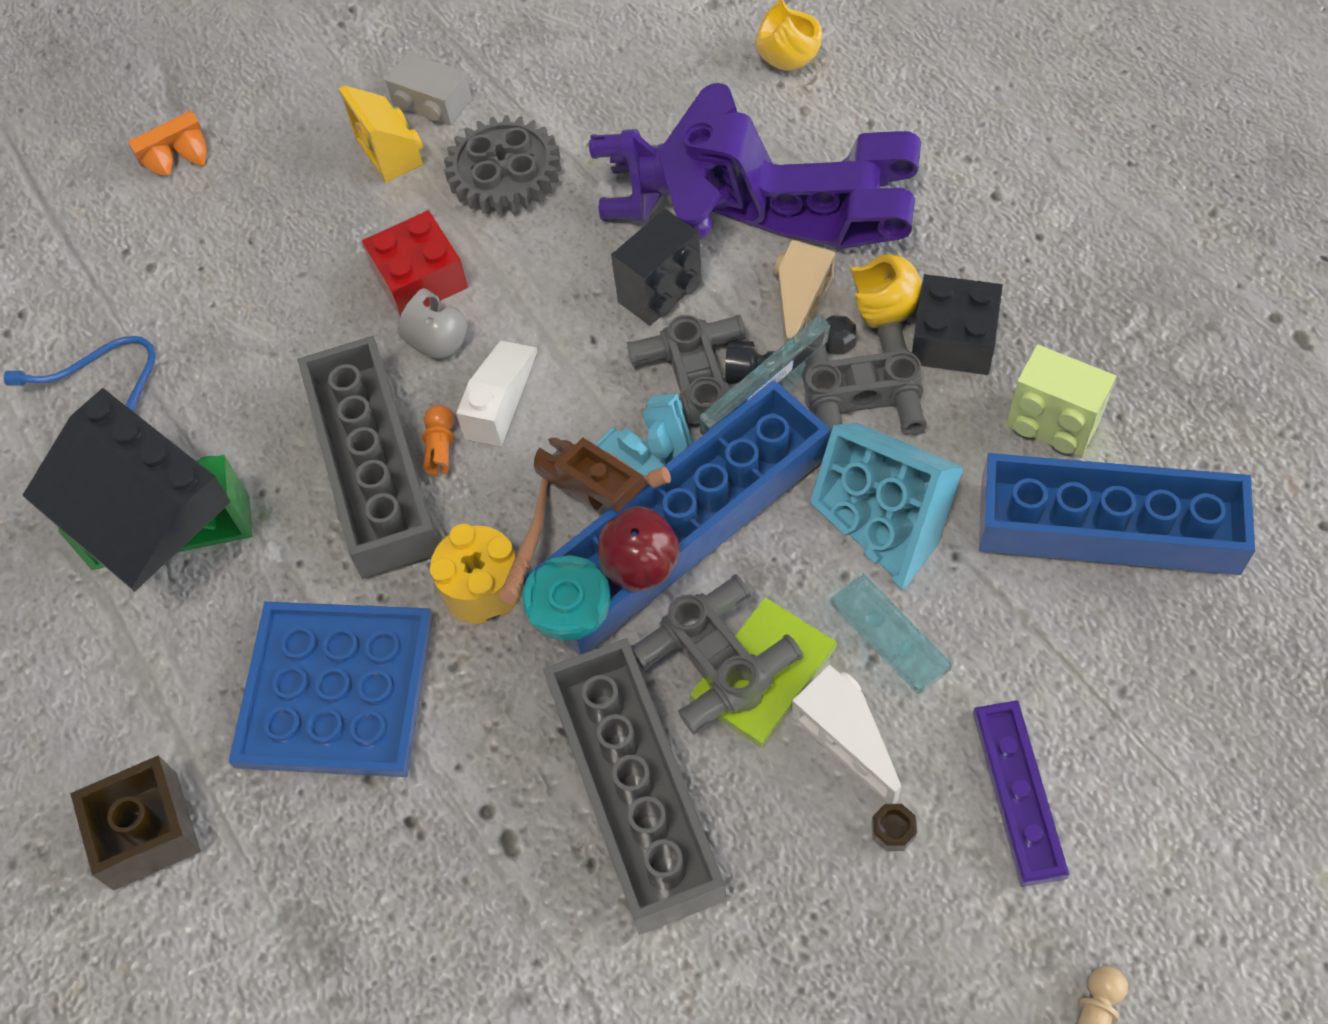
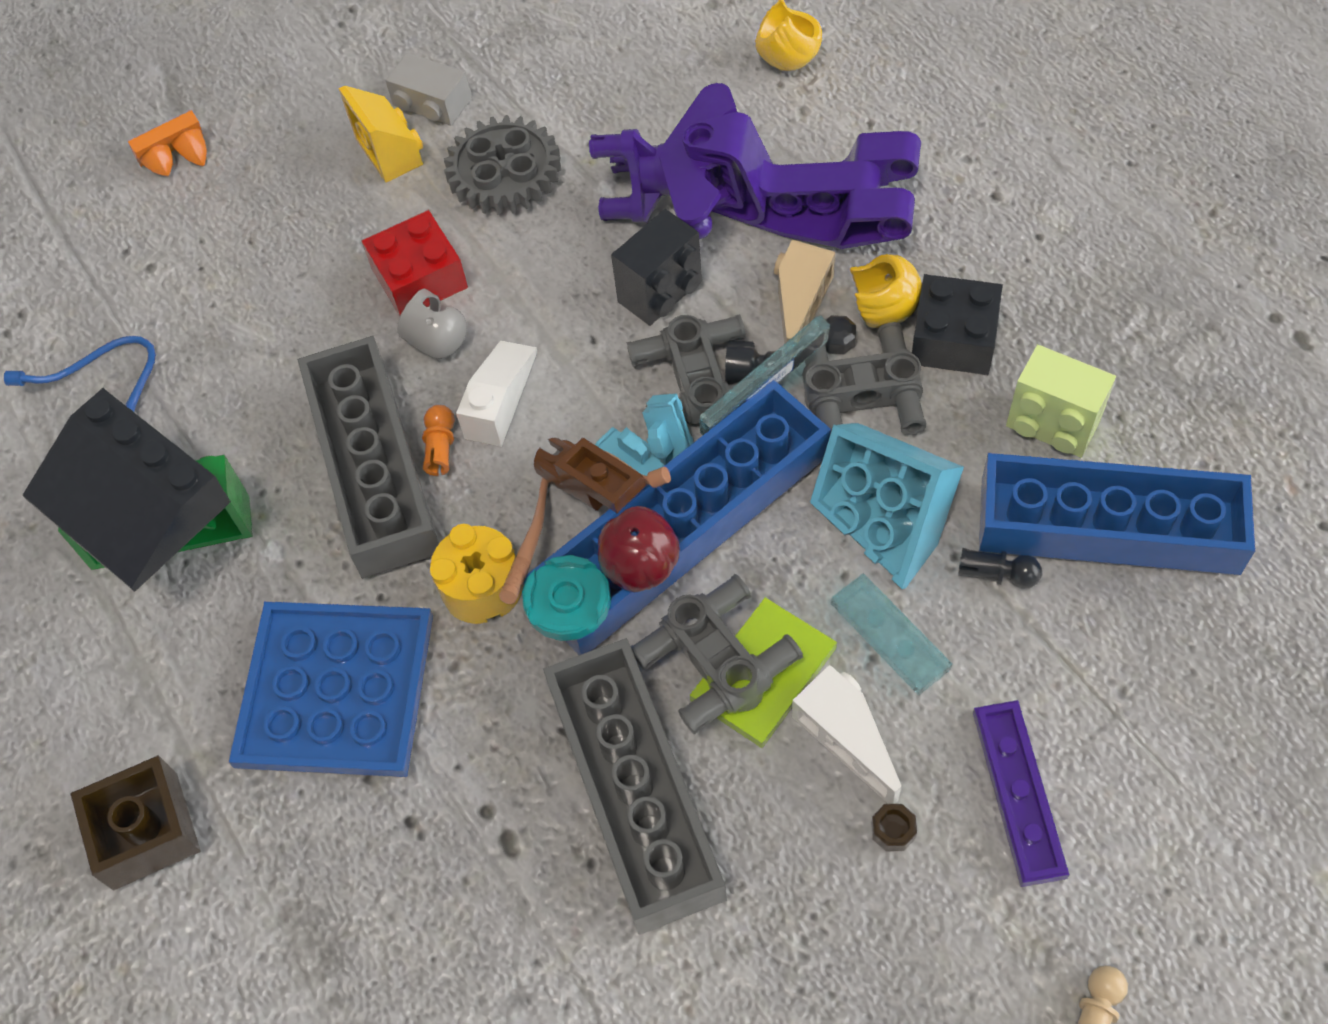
(1023, 570): none -> black pin

